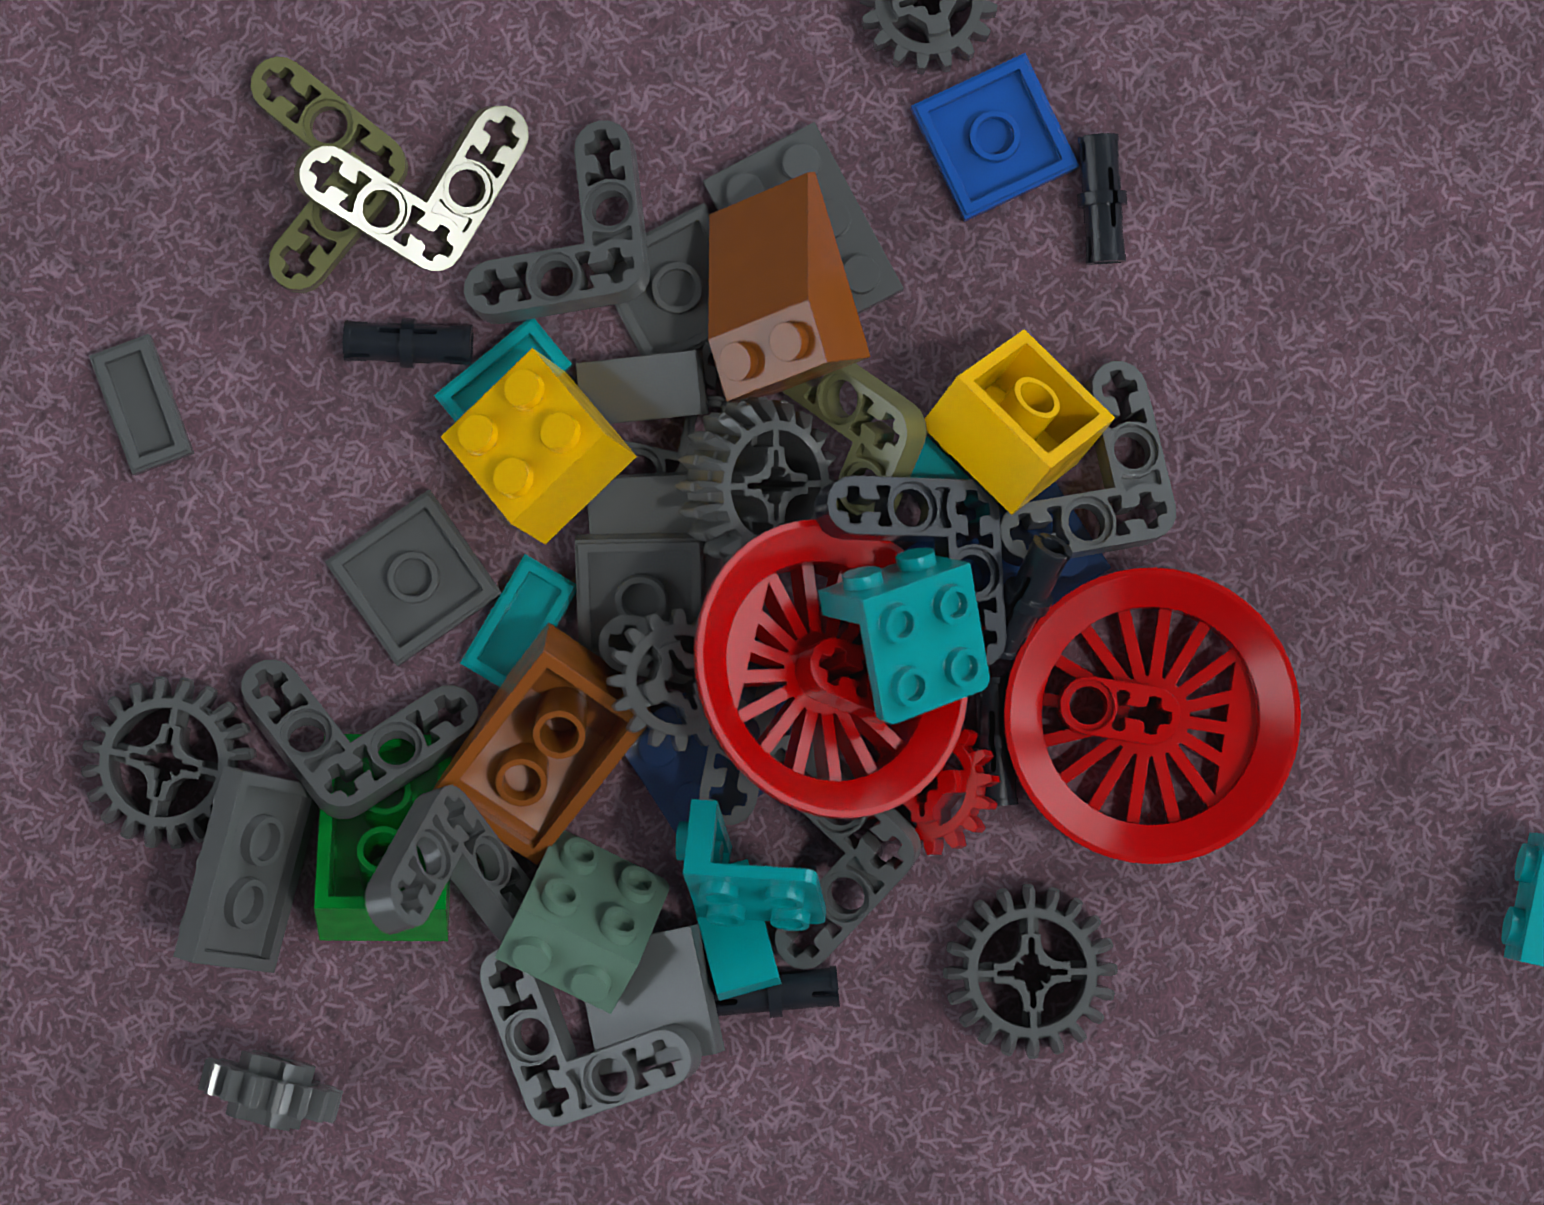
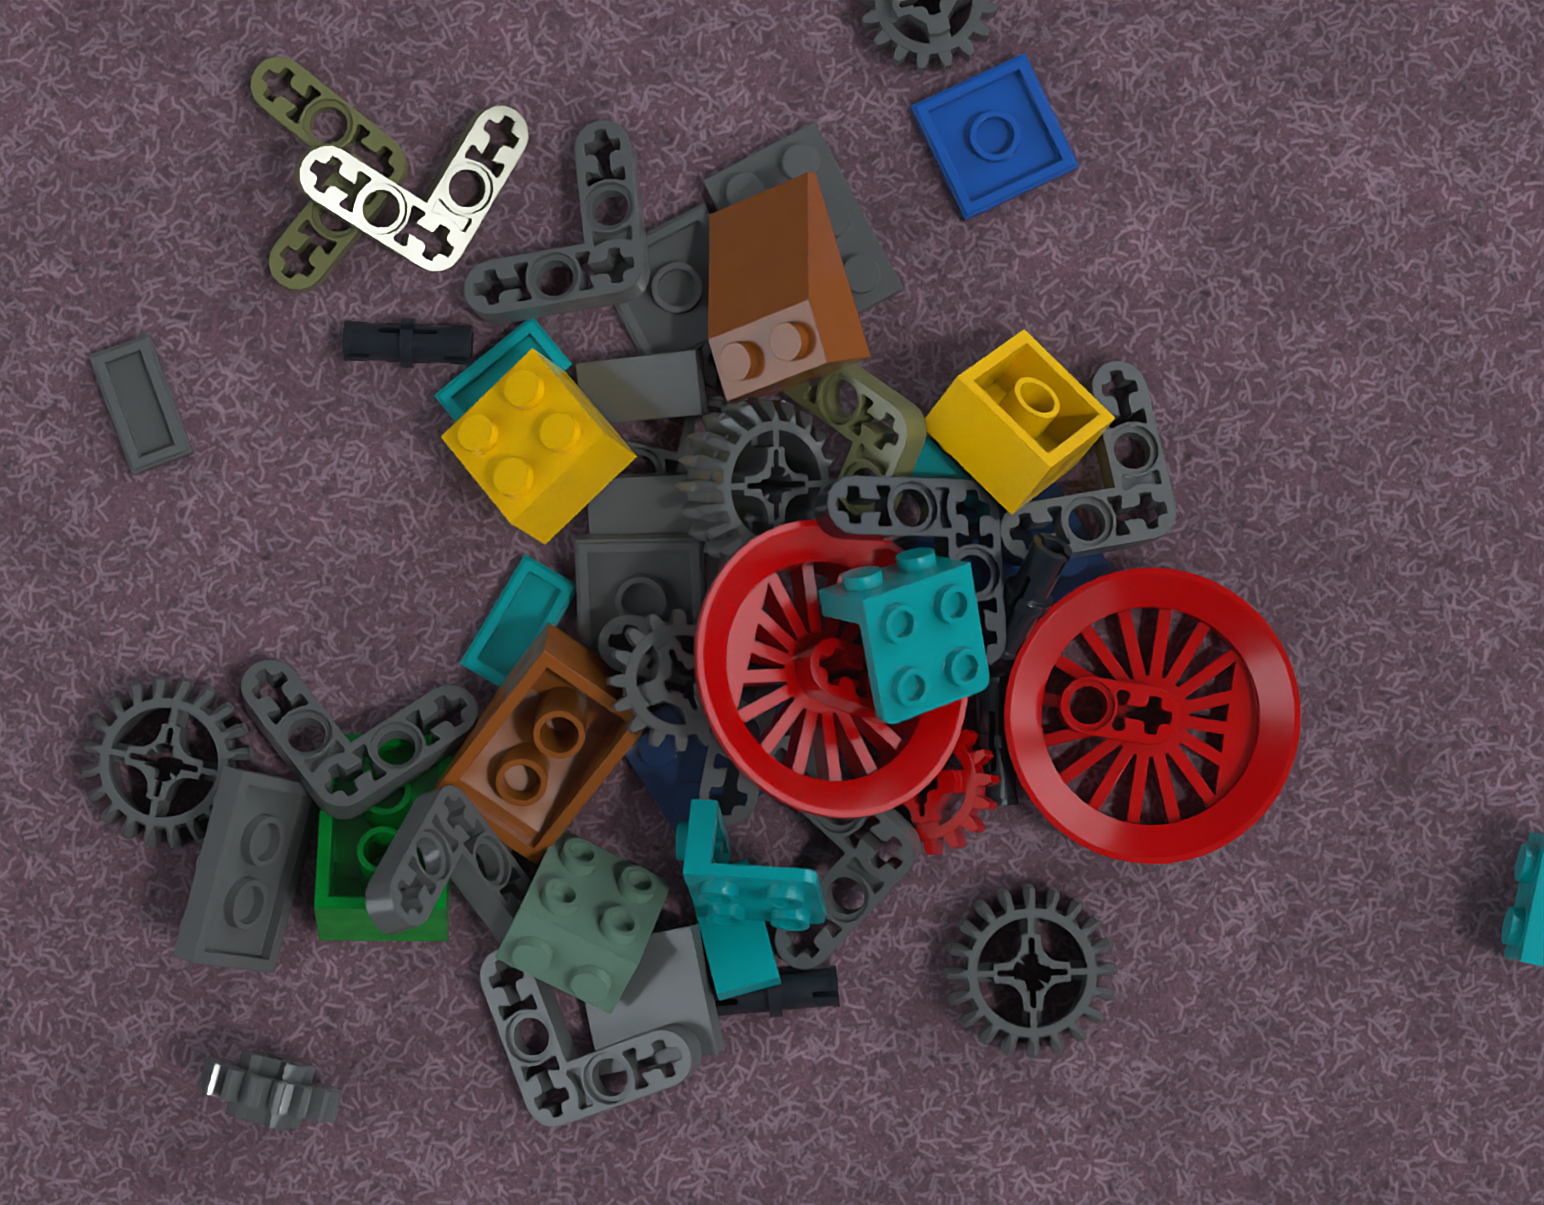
(413, 578): dark grey tile -> none
(1102, 198): black pin -> none

